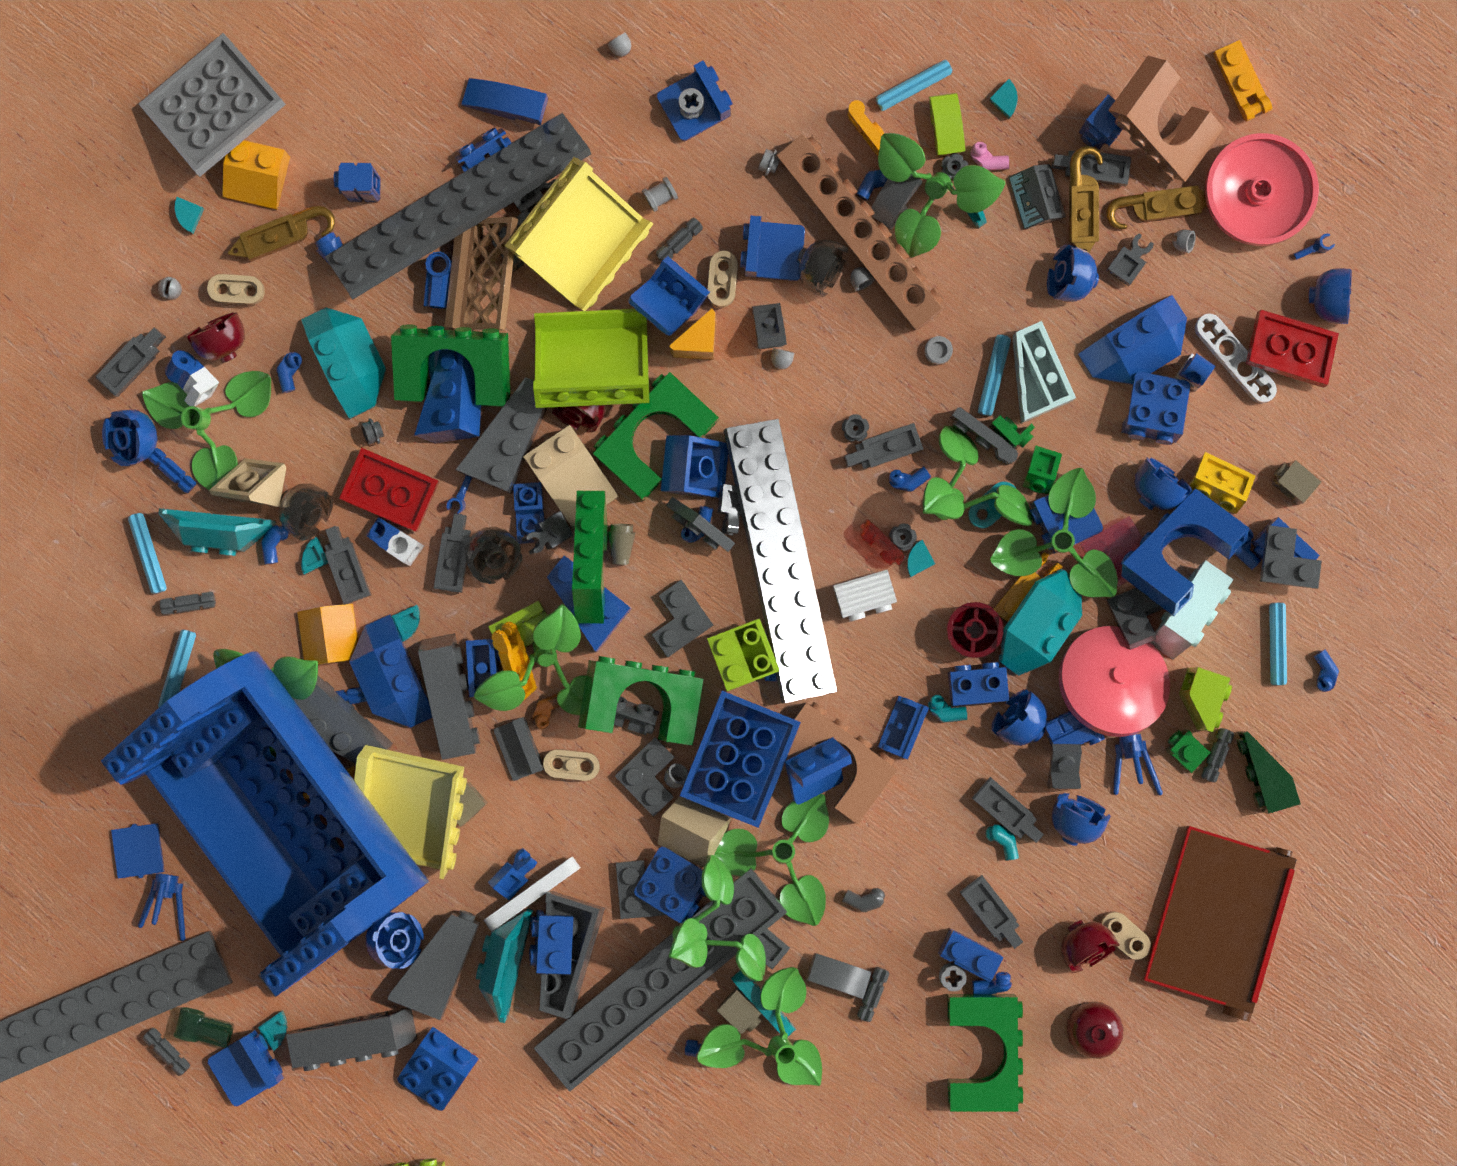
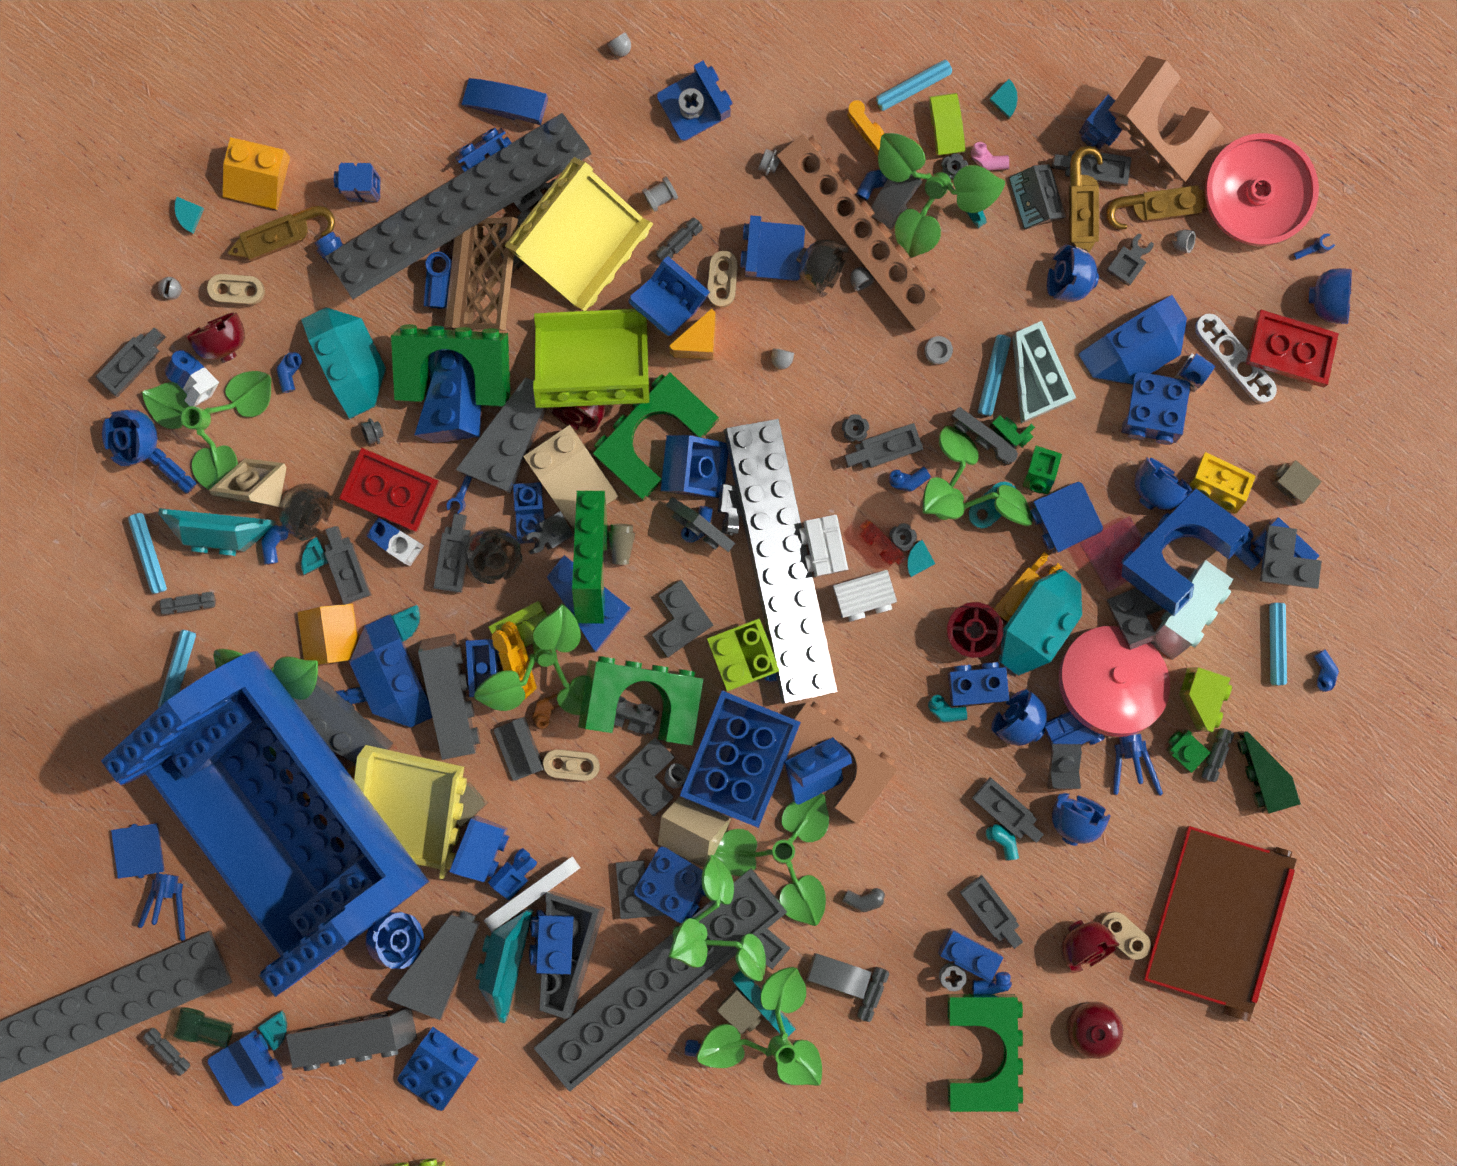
(211, 104): light grey plate -> none
(479, 849): none -> blue slope
(769, 326): dark grey slope -> none
(824, 546): none -> white brick
(903, 727): blue hinge -> none
(1020, 557): bright green plant -> none
(1242, 80): light orange plate -> none

